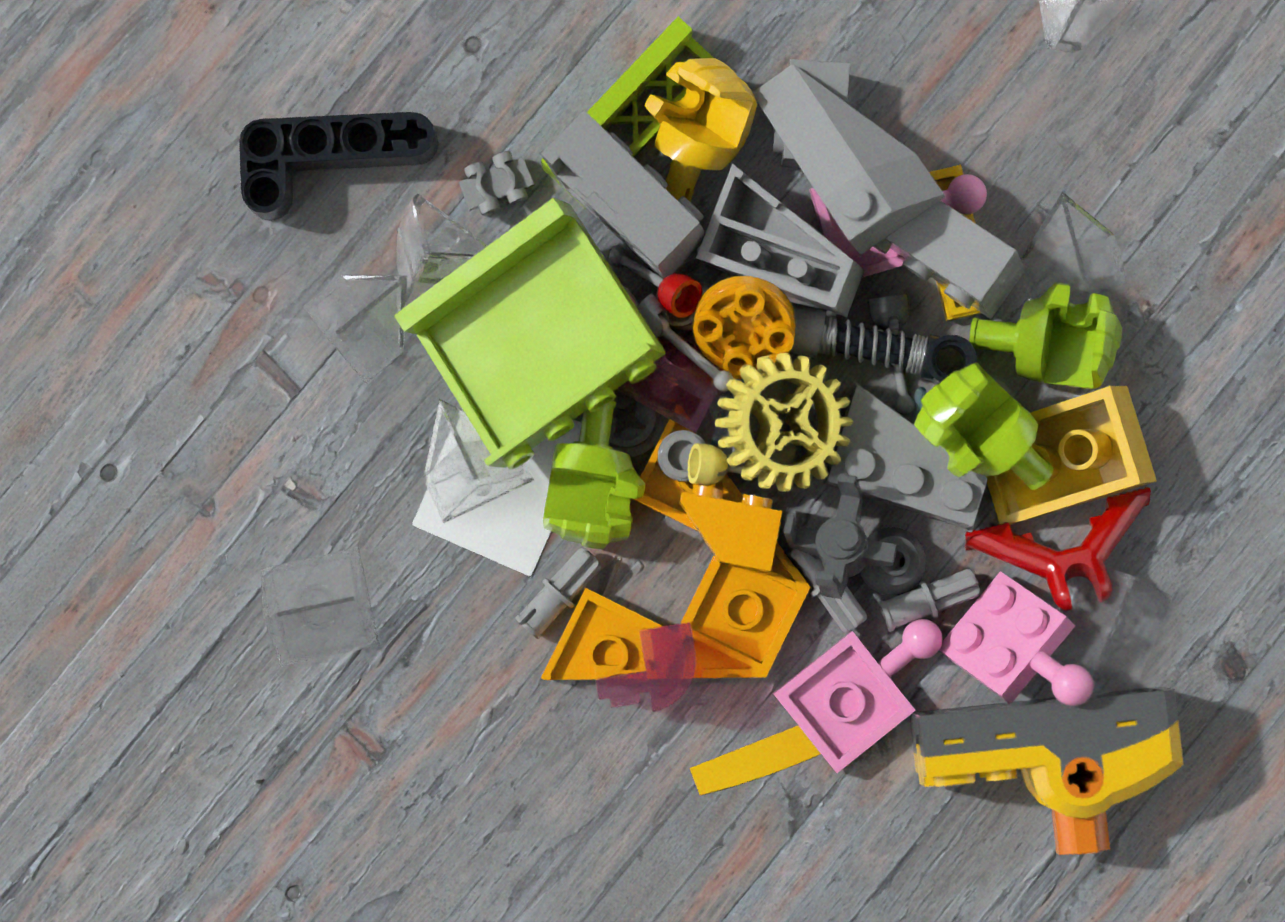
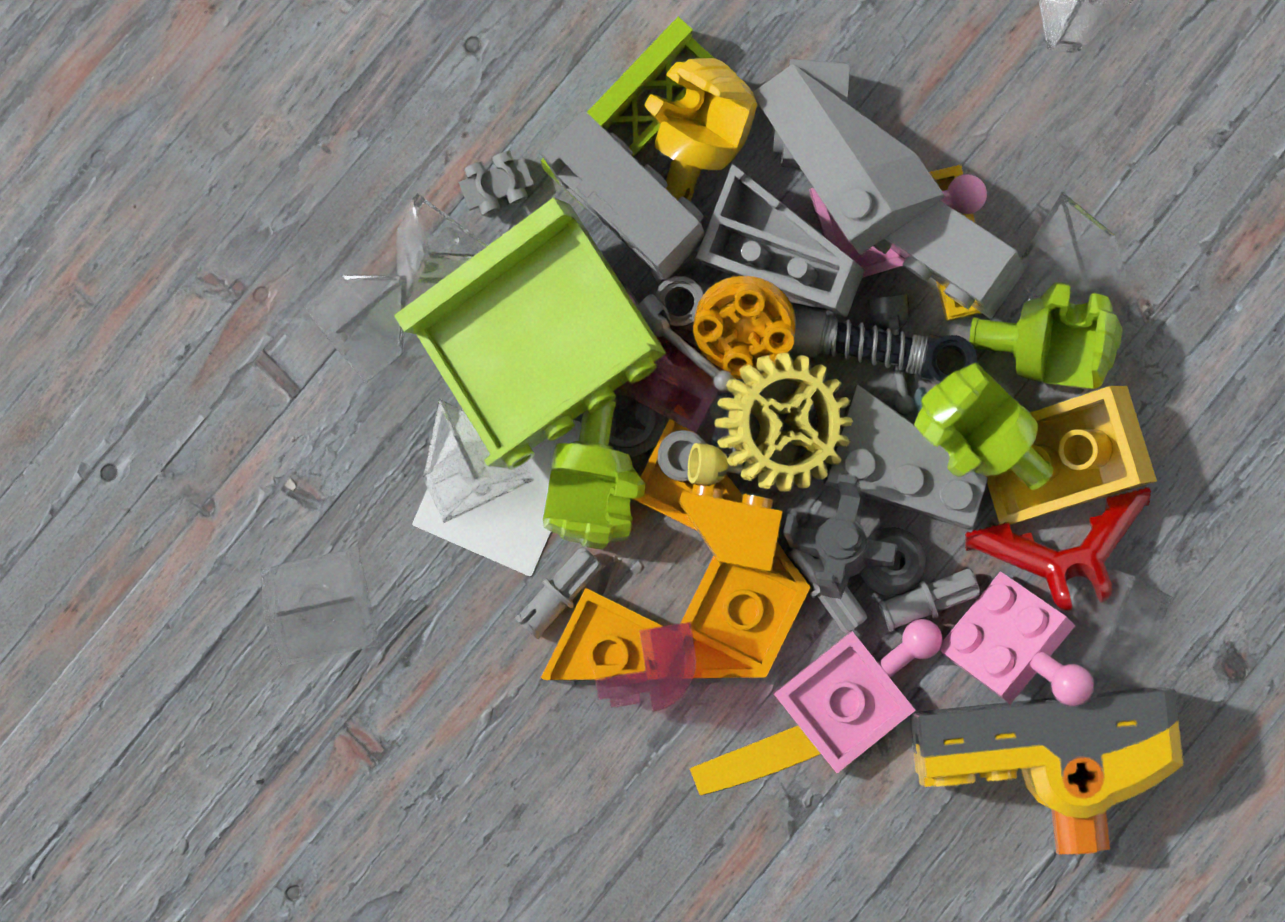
(337, 154): black beam -> none
(676, 291): red hinge -> none

